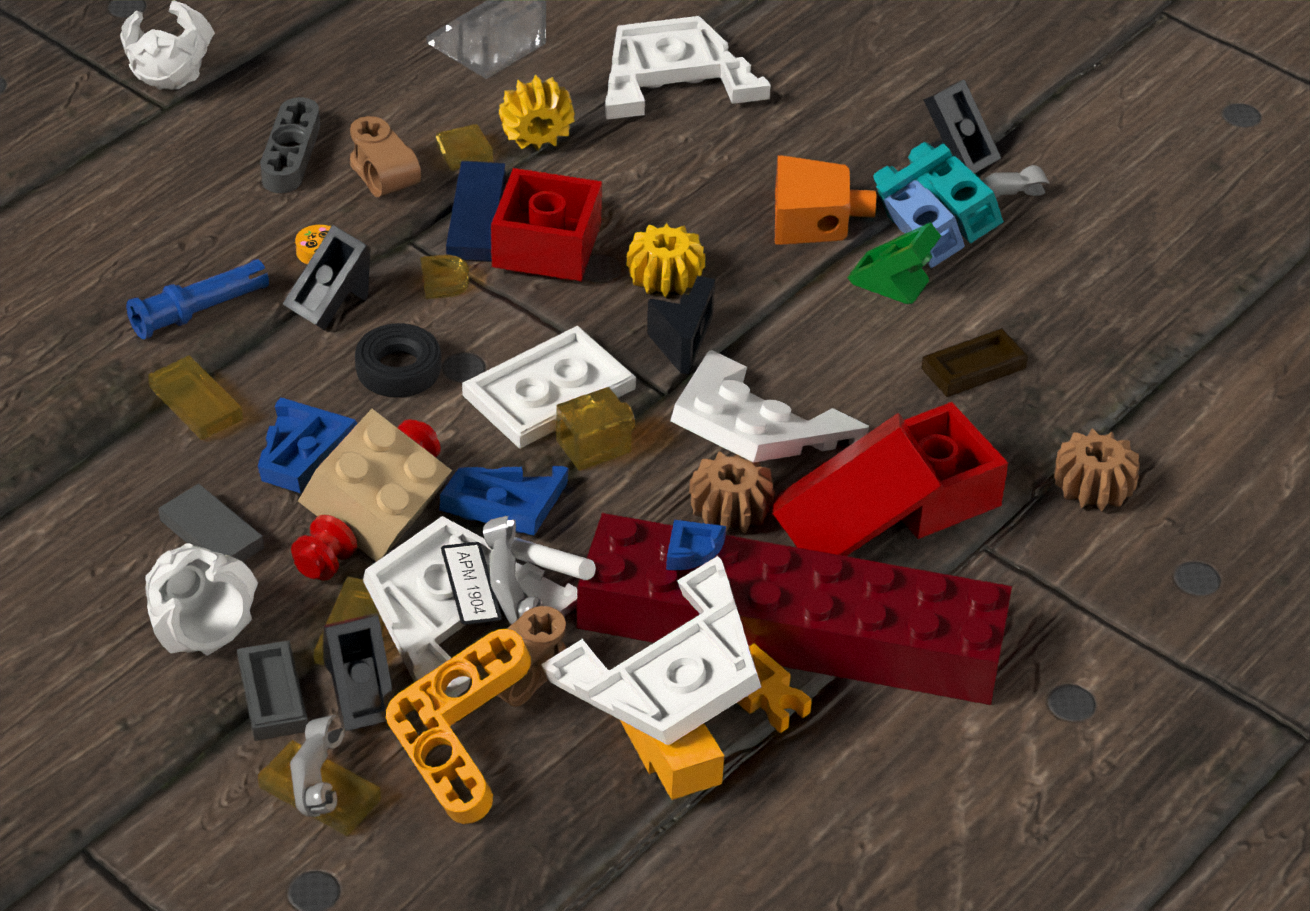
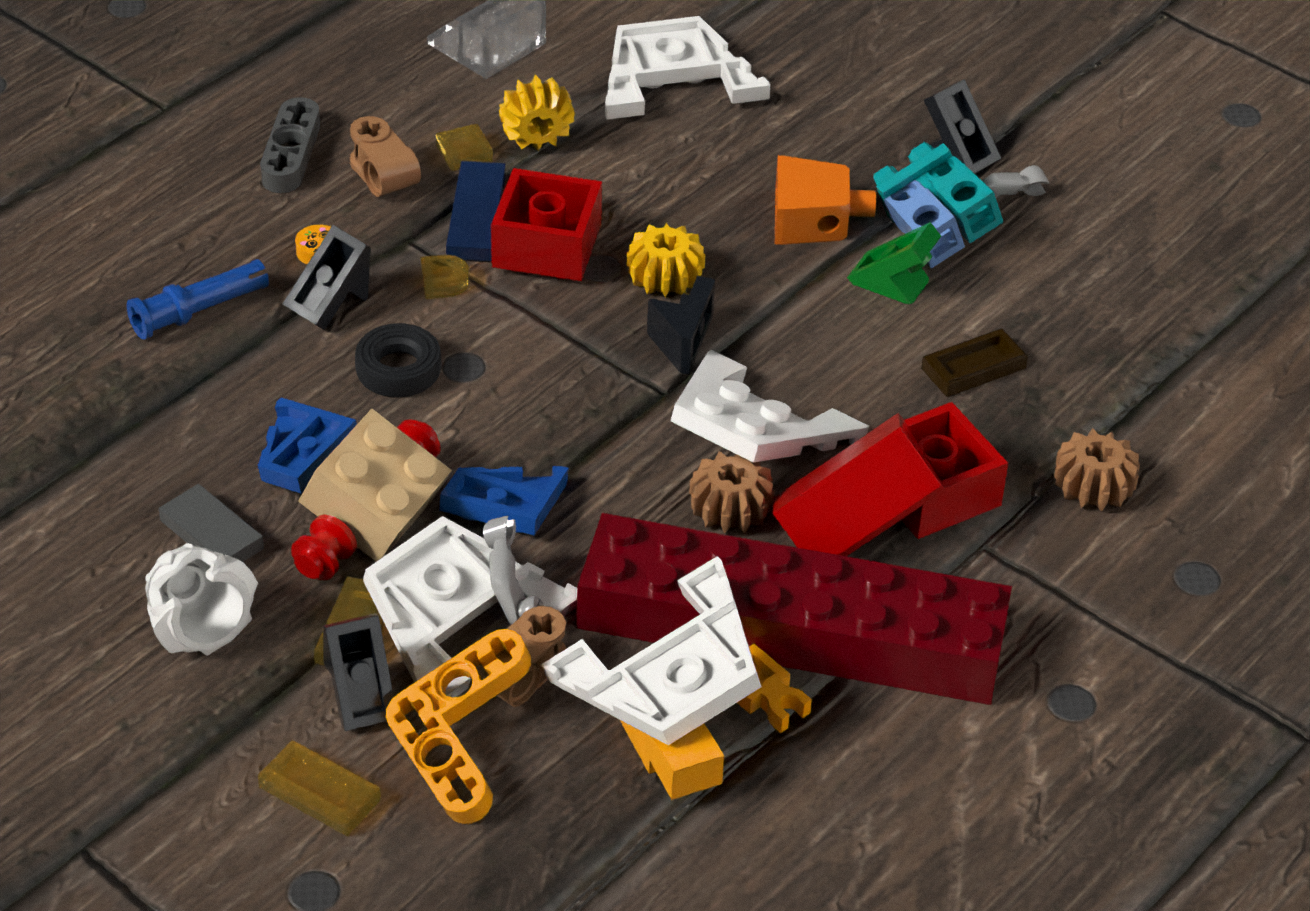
(163, 57): white helmet -> none
(195, 397): clear yellow tile -> none
(272, 690): dark grey tile -> none
(310, 793): light grey arm -> none
(470, 583): white sticker -> none
(524, 390): white tile -> none
(553, 559): white bar -> none
(594, 428): clear yellow brick -> none
(693, 544): blue tile -> none

